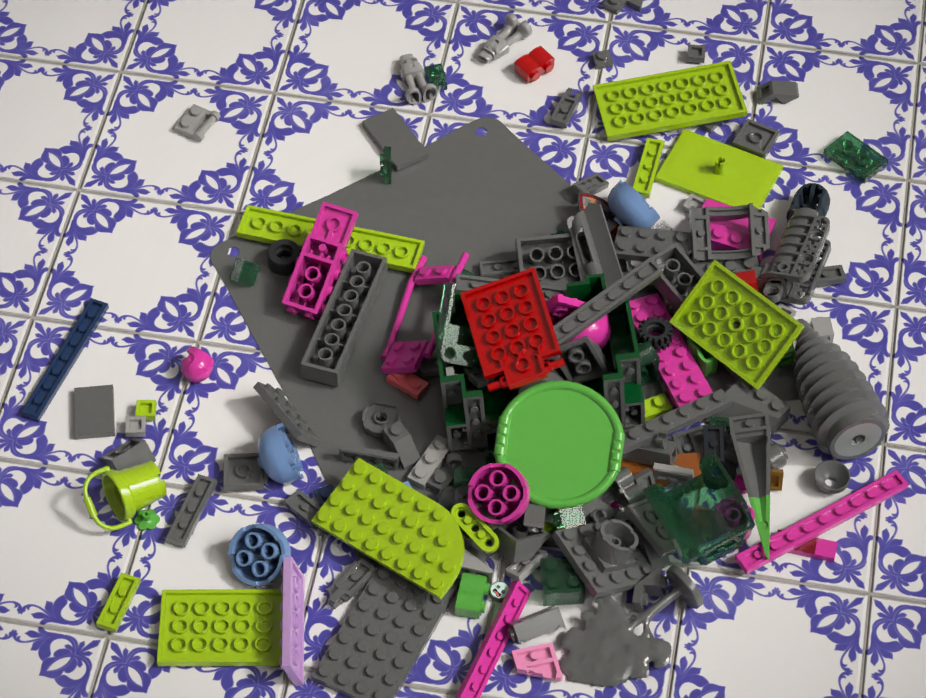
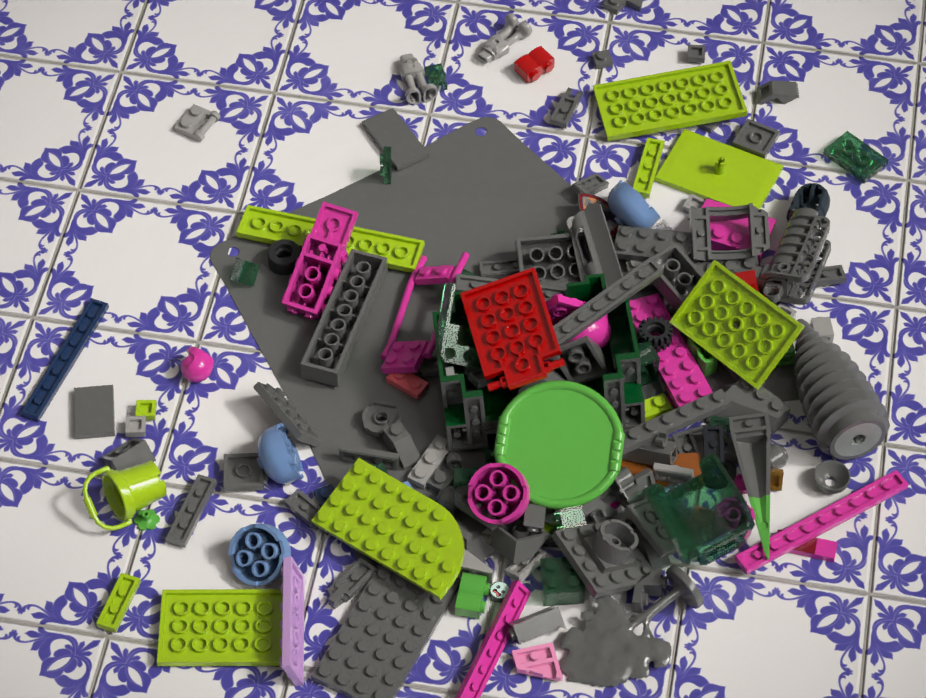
(469, 521): lime plate -> none

